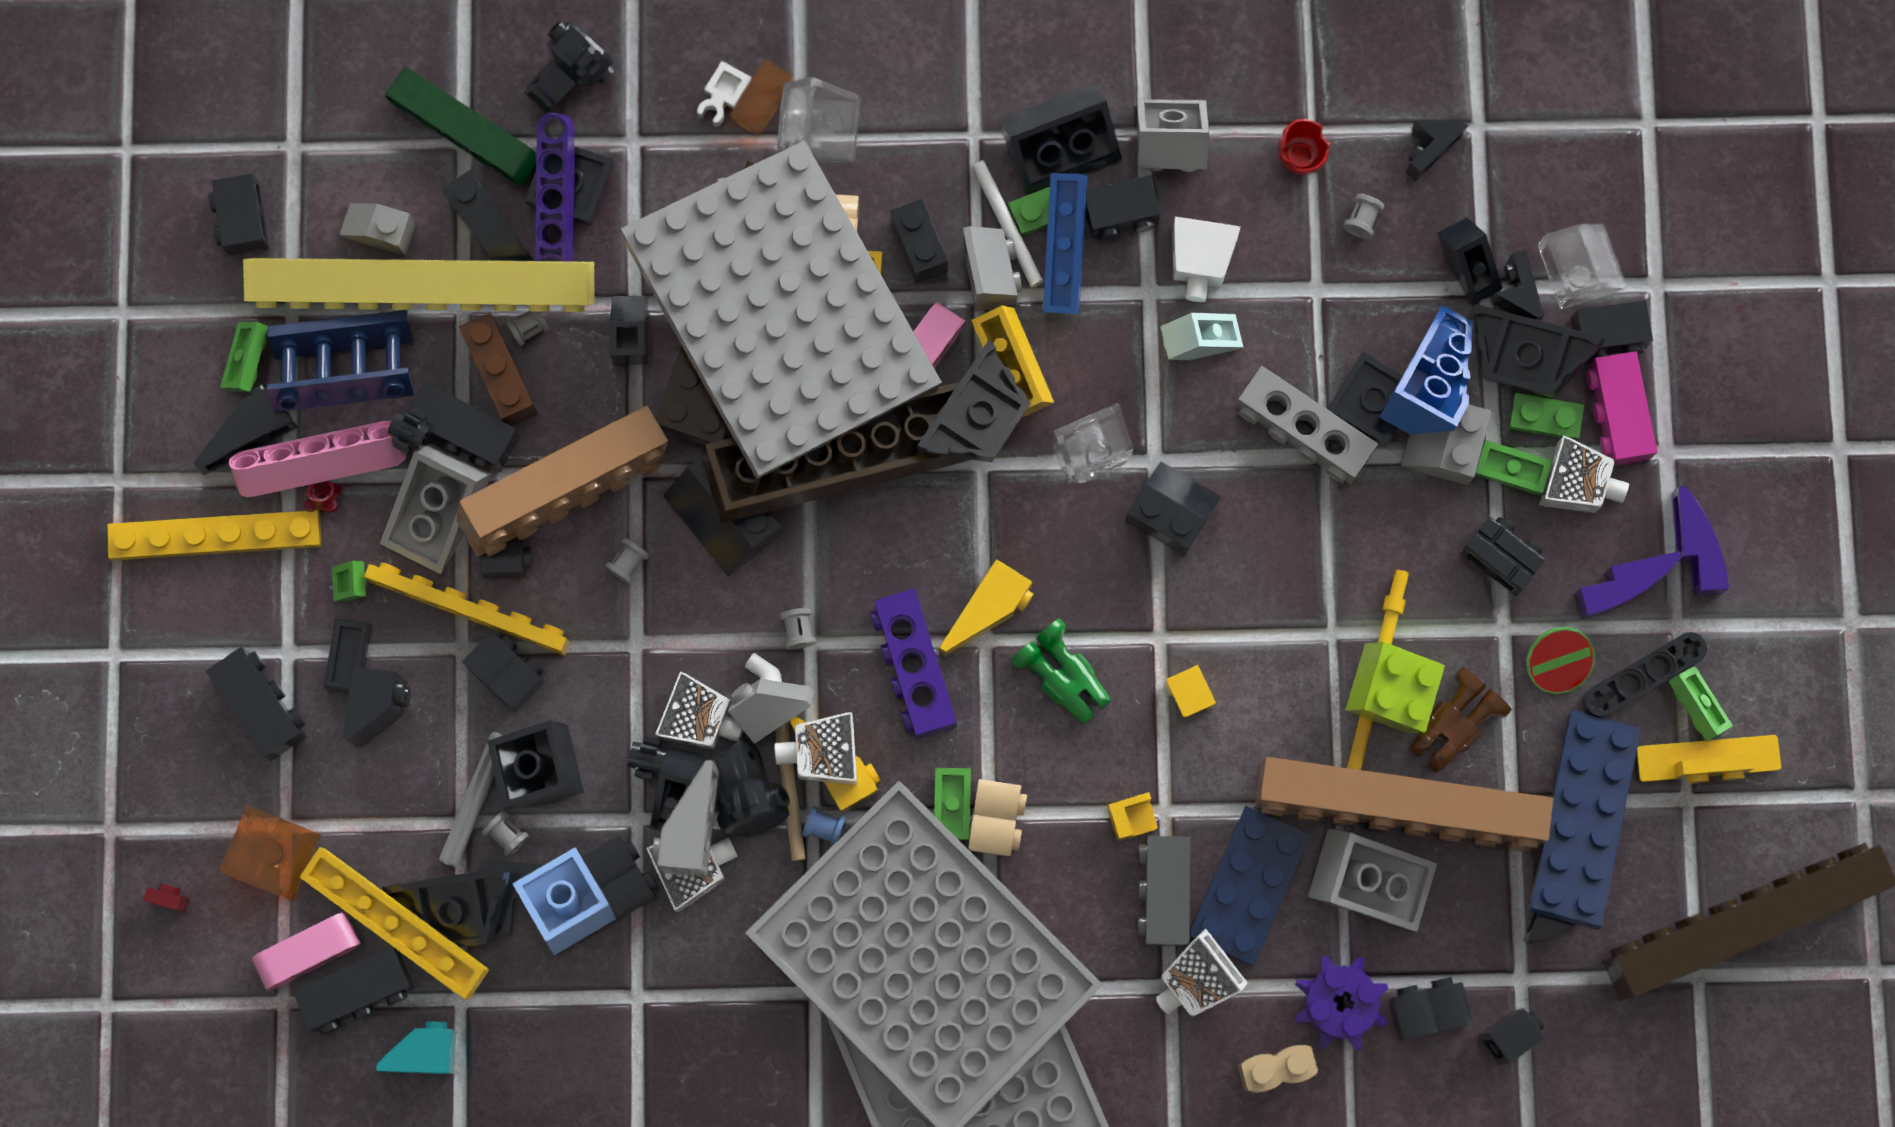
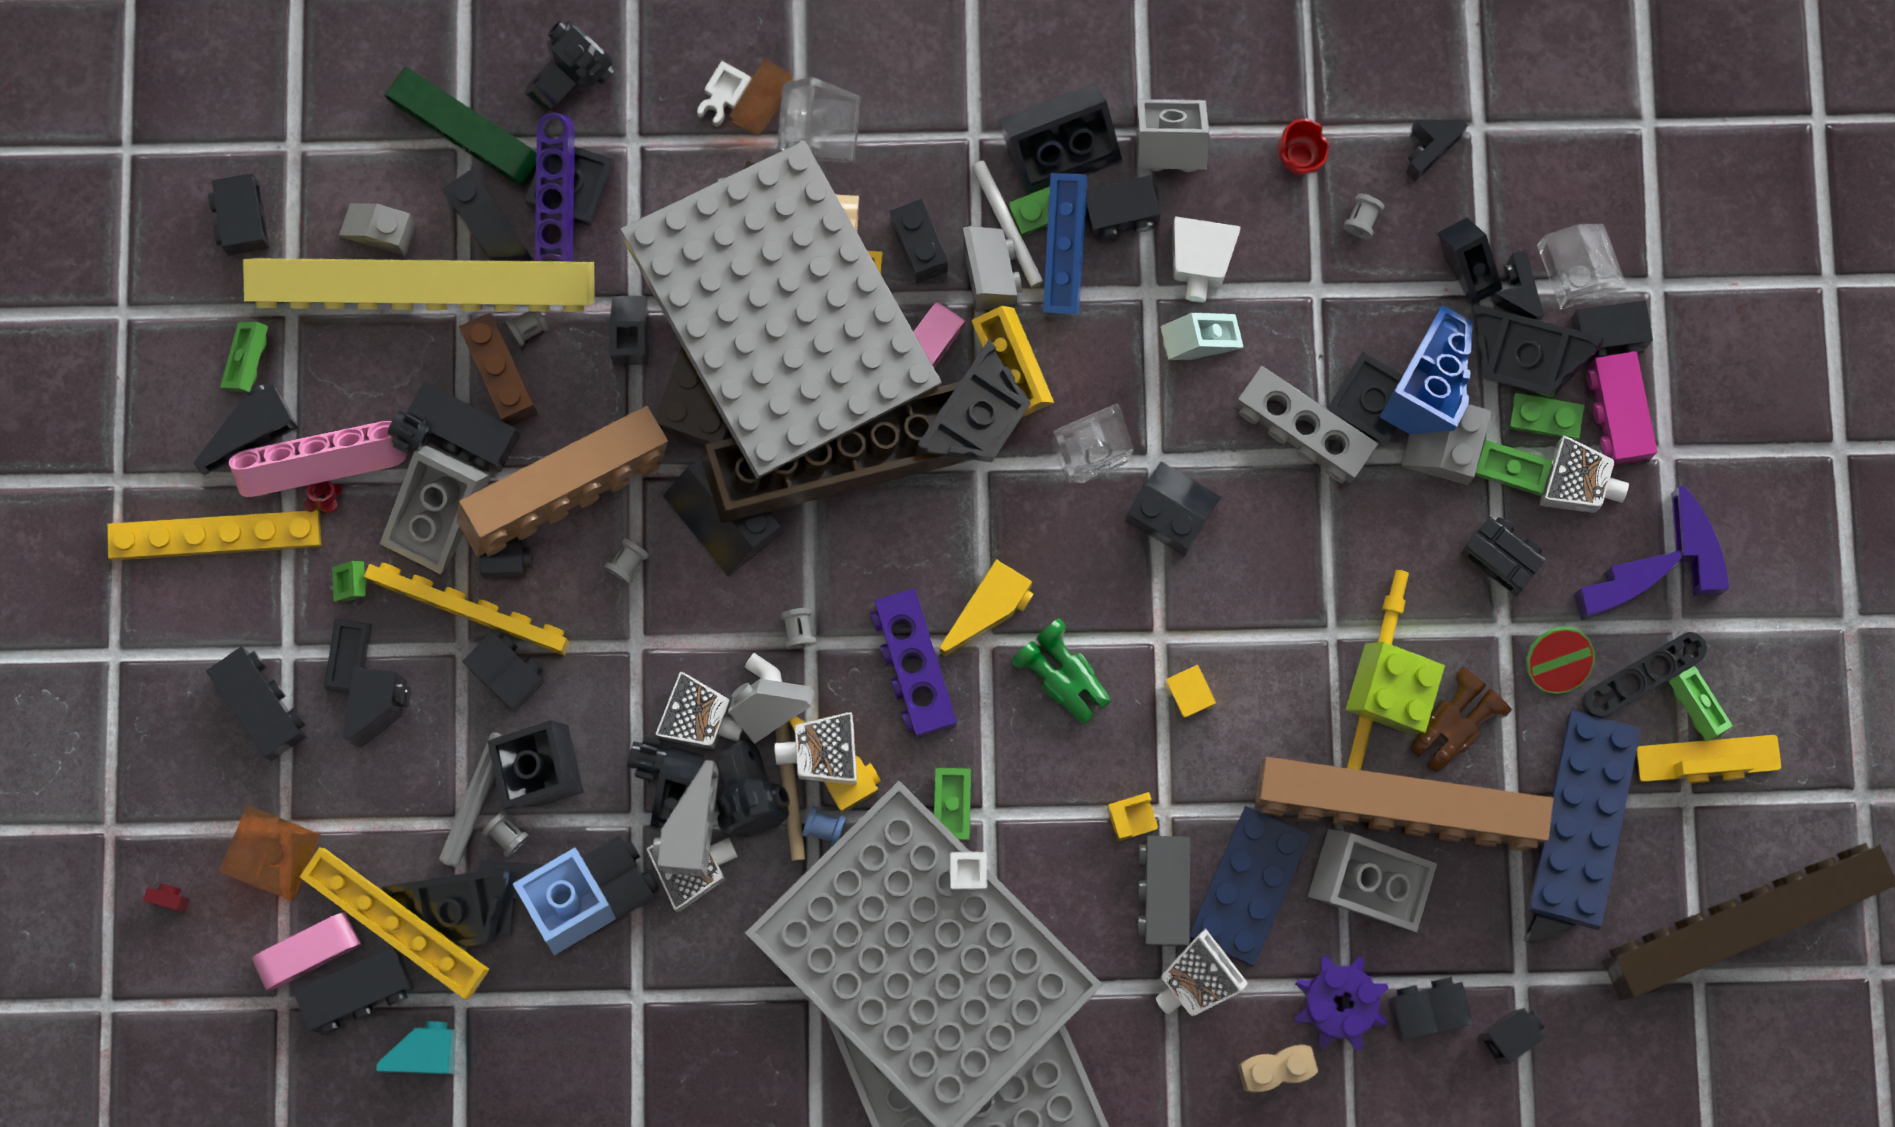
(339, 335): dark blue fence -> none
(968, 870): none -> white plate
(995, 818): tan brick -> none

